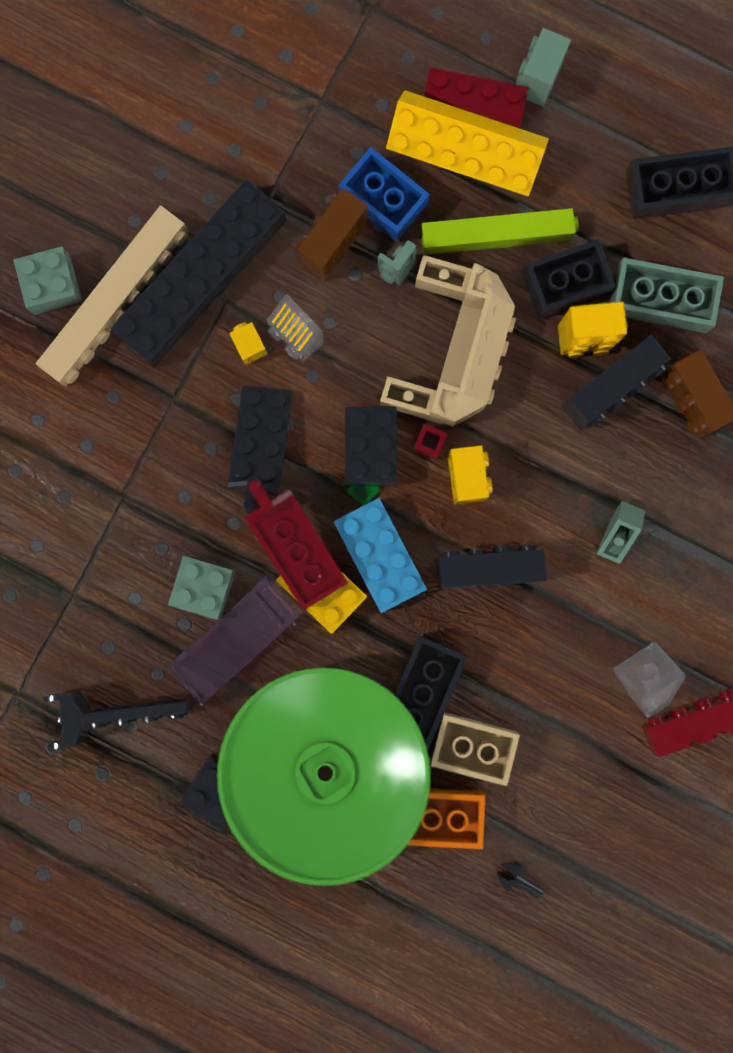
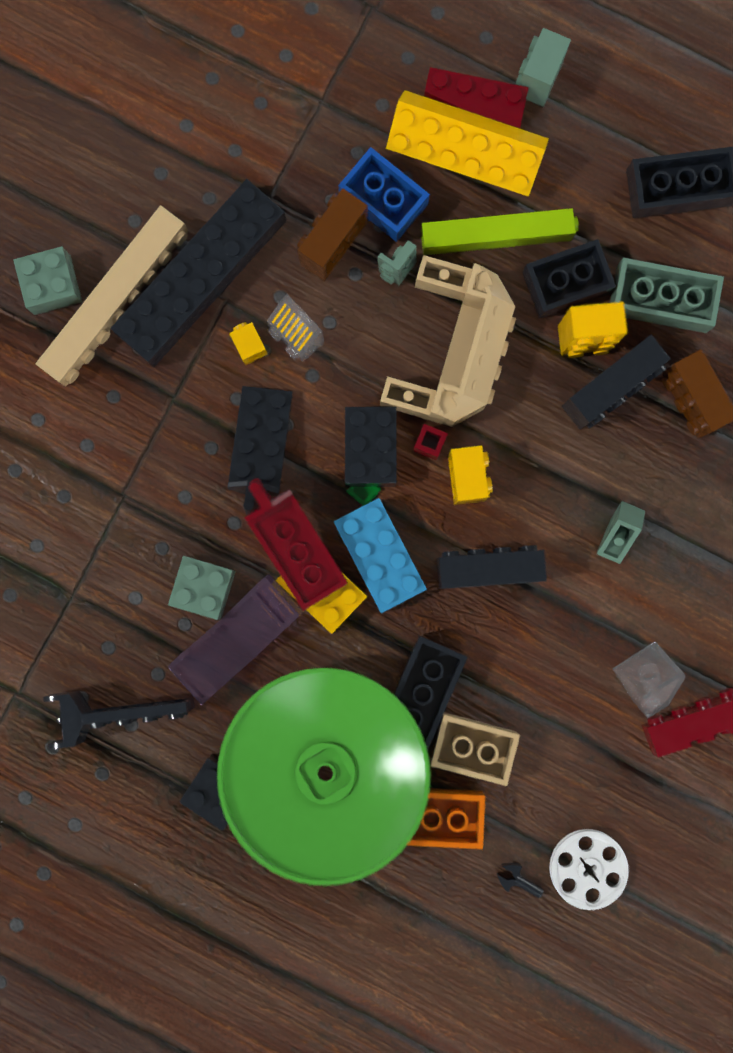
(585, 881): none -> white wedge

